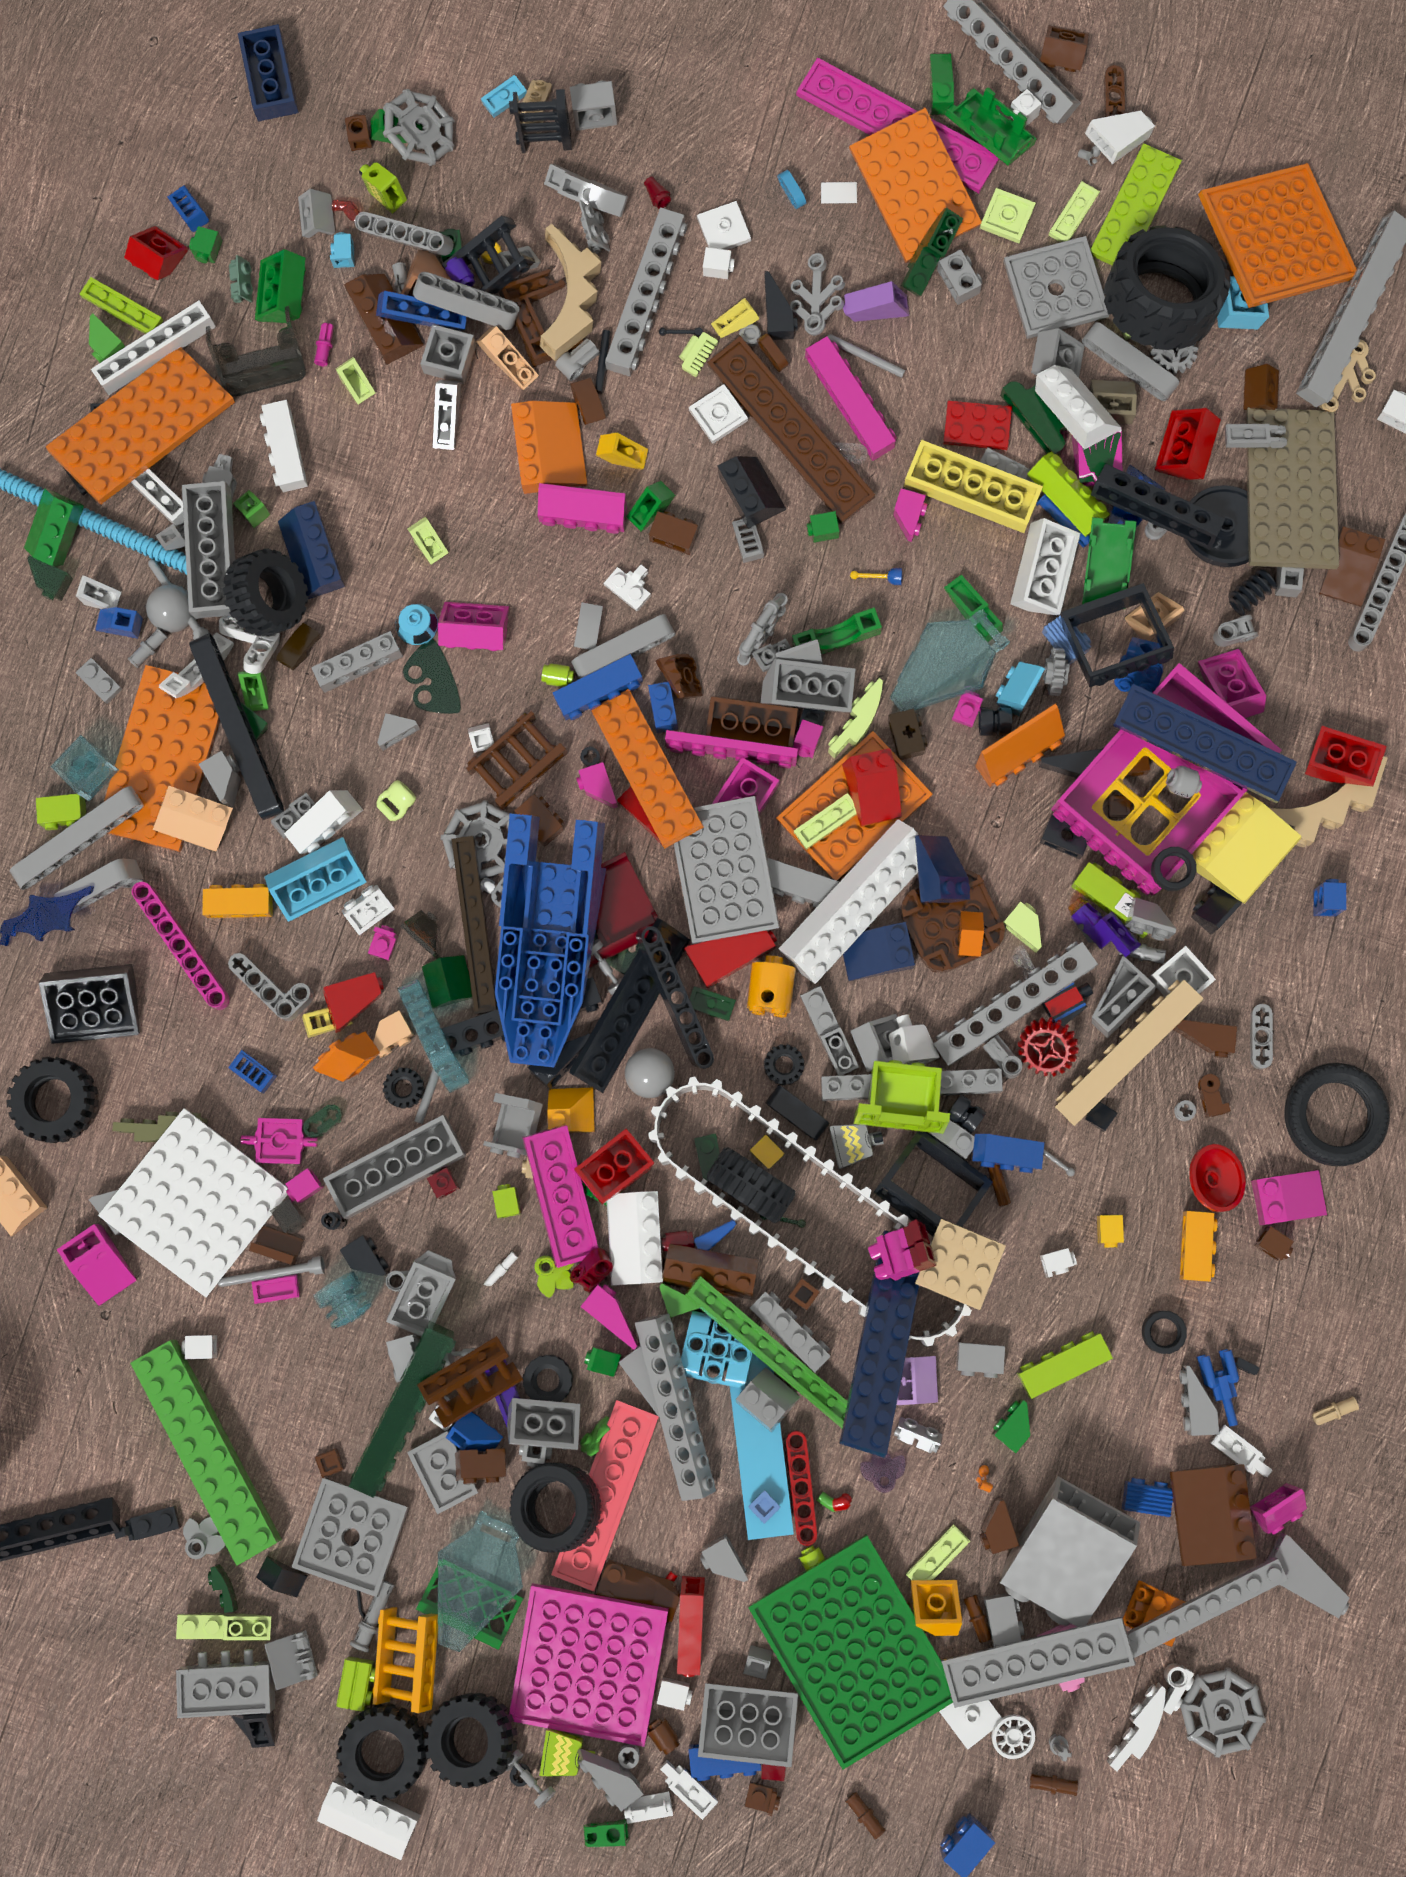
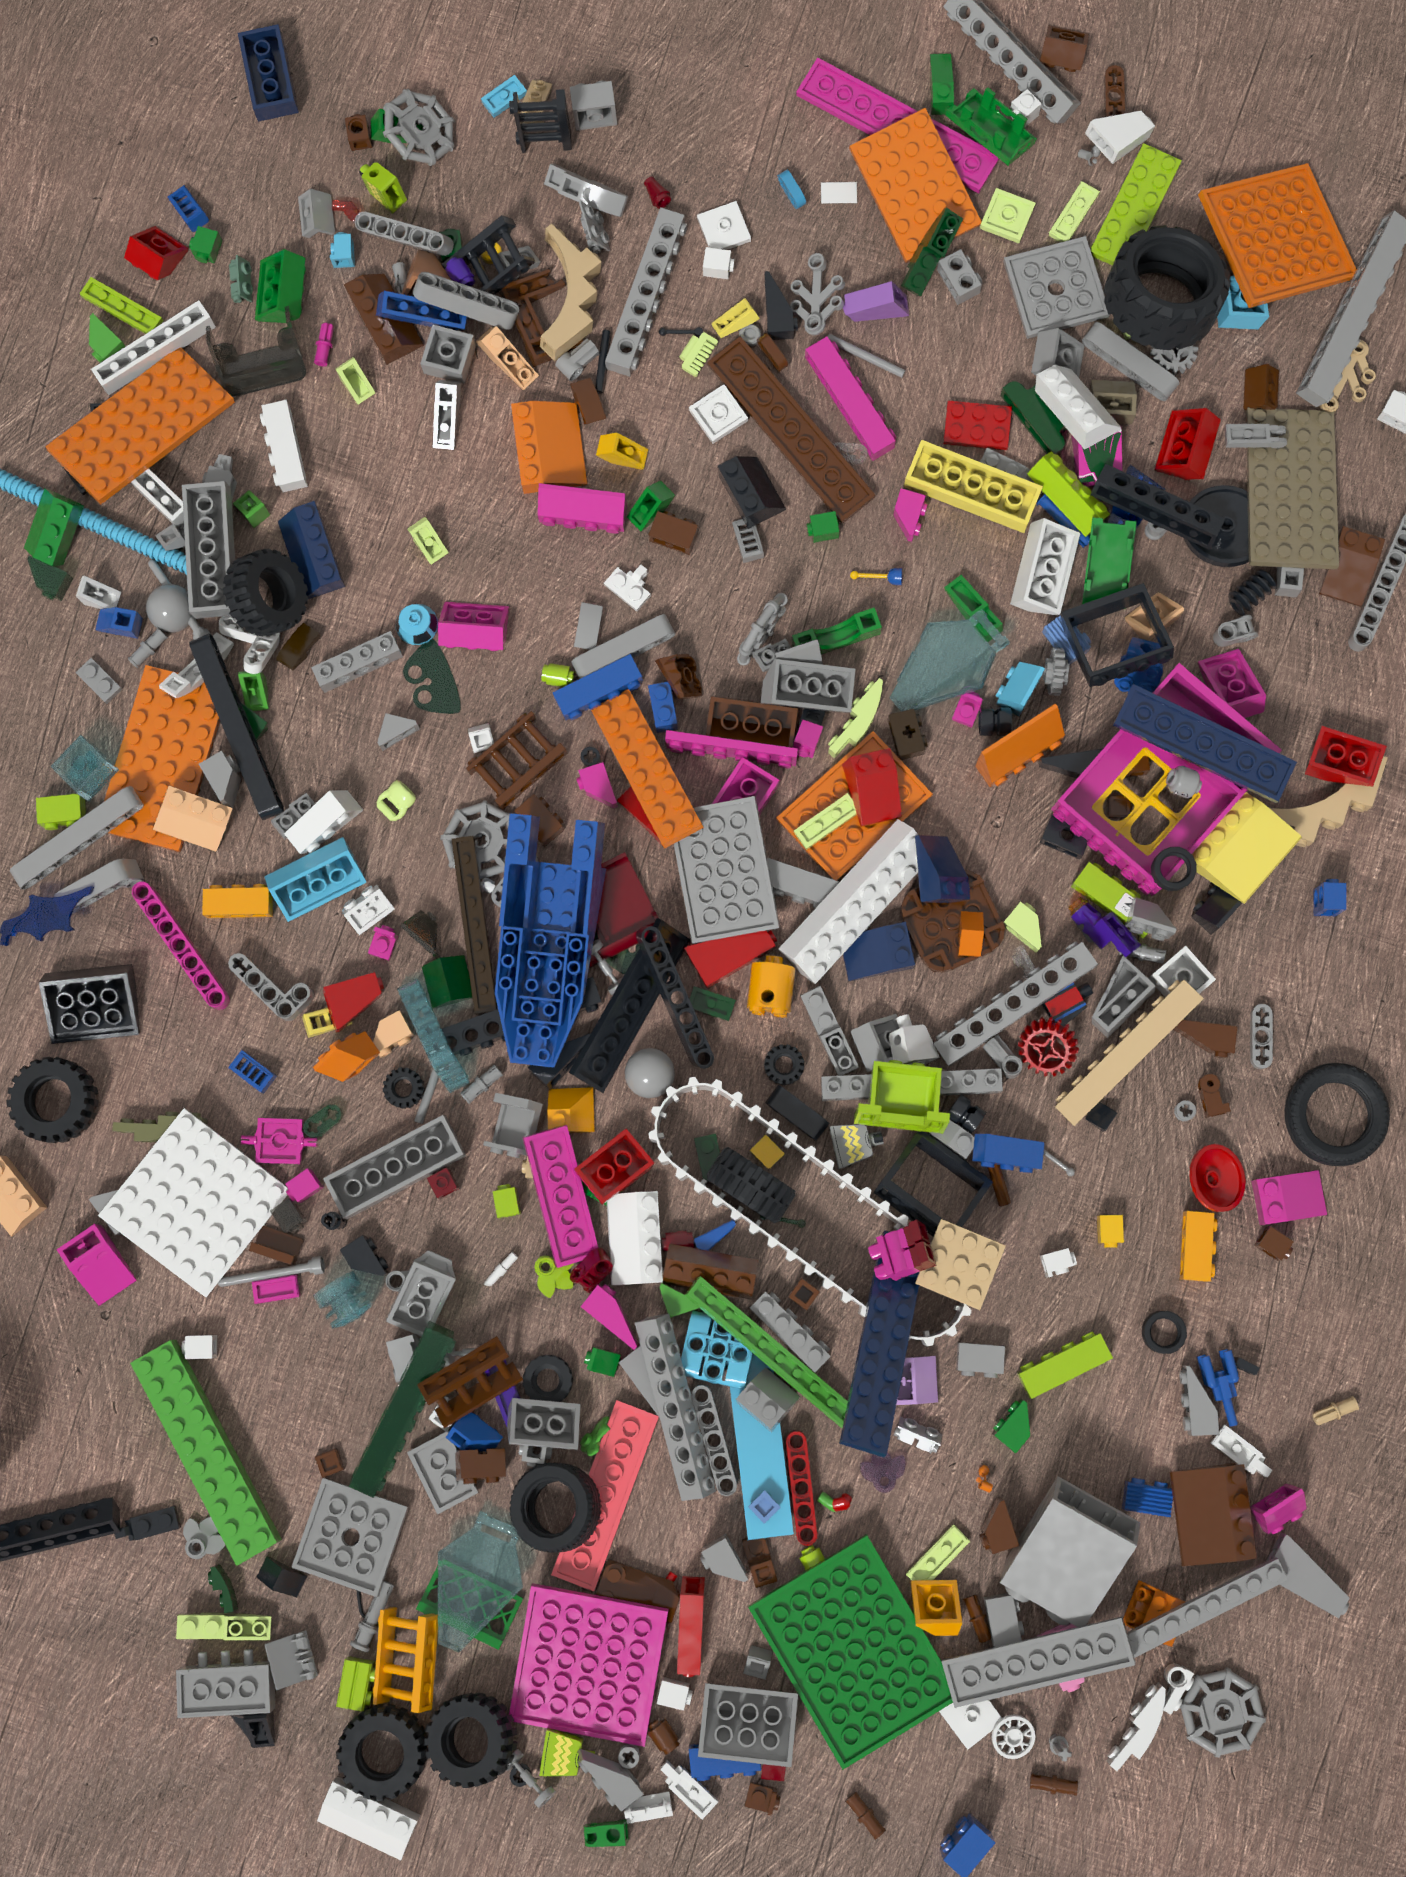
(481, 1084): none -> light grey pin
(714, 1451): none -> light grey beam
(759, 1561): none -> reddish brown slope

